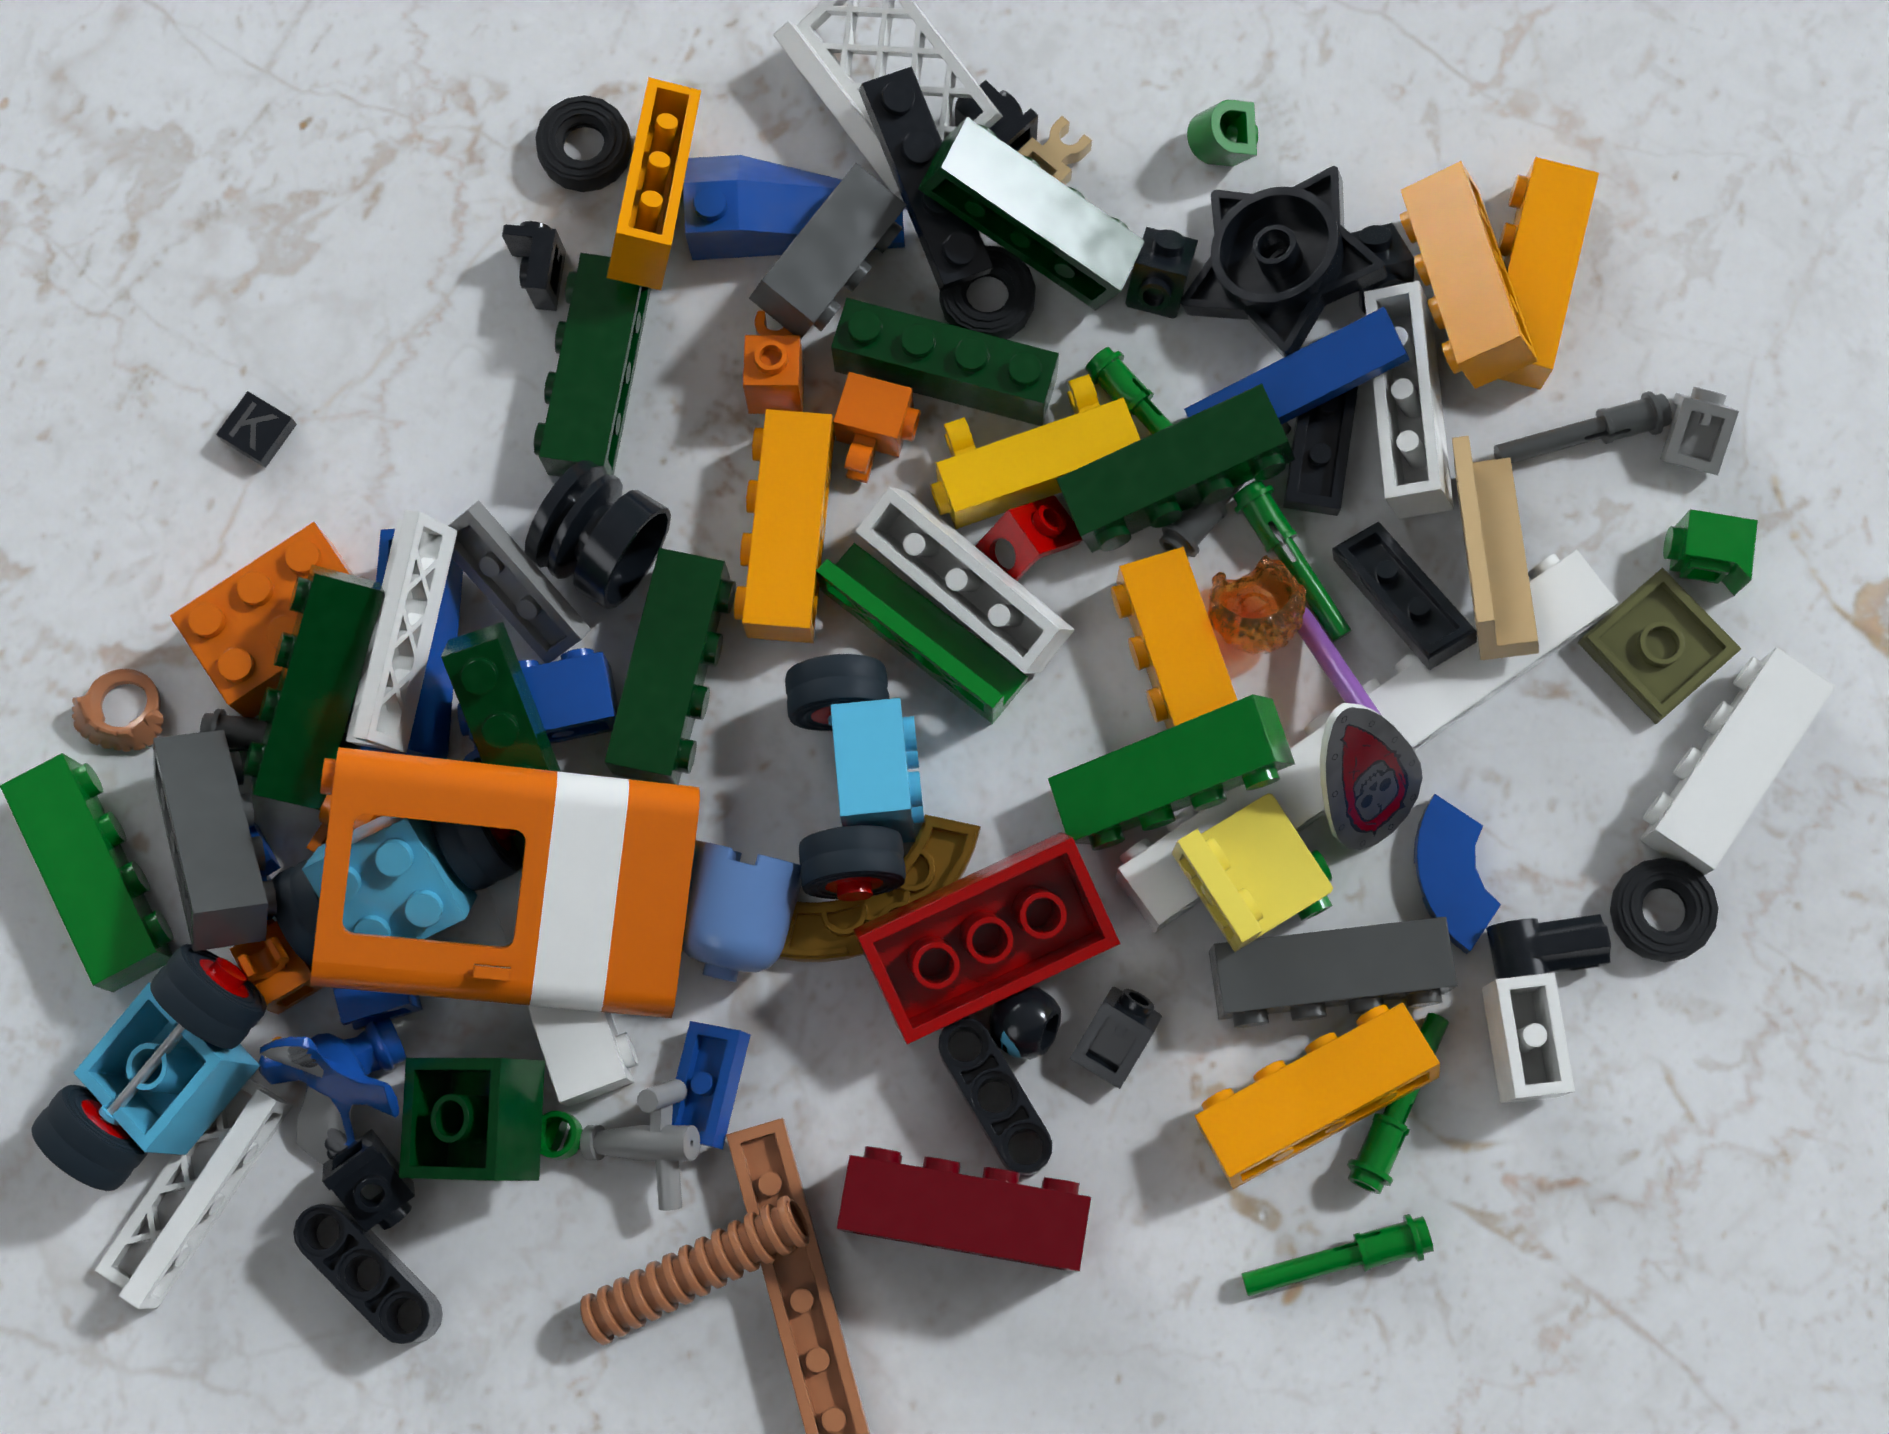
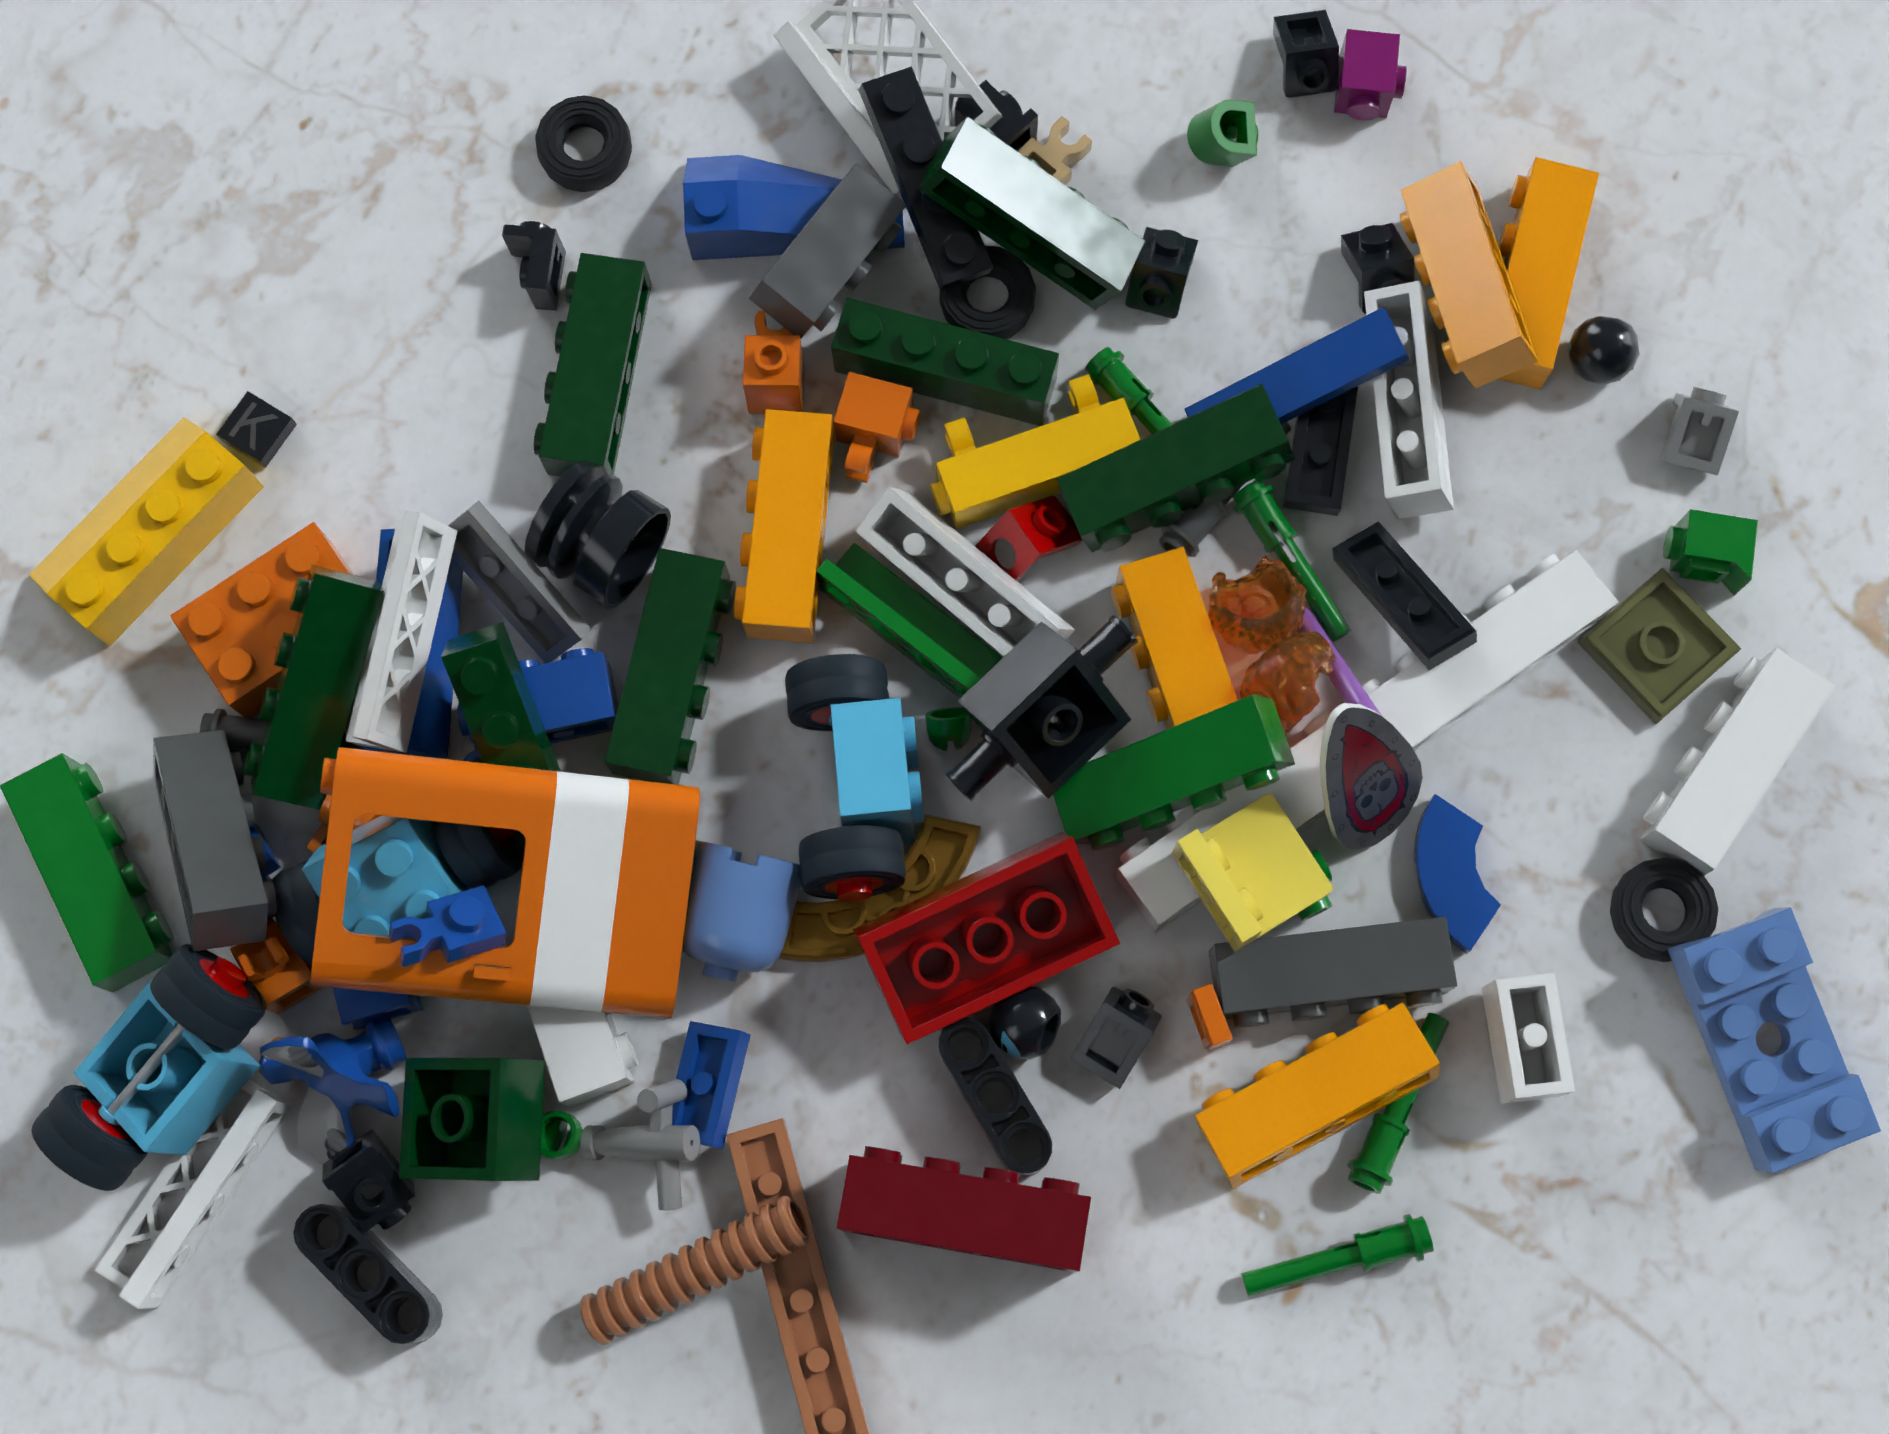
(91, 719): nougat piece -> none
(146, 531): none -> yellow slope
(455, 923): none -> blue plate
(654, 184): light orange brick -> none
(948, 725): none -> green hinge
(1044, 709): none -> black brick
(1209, 1017): none -> orange tile
(1281, 259): black plate -> none
(1289, 675): none -> clear orange hair
(1307, 52): none -> black bracket
(1368, 74): none -> magenta brick
(1494, 555): tan fence -> none
(1536, 948): black piece -> none
(1603, 349): none -> black piece
(1614, 423): dark grey pin -> none
(1802, 1094): none -> medium blue piece

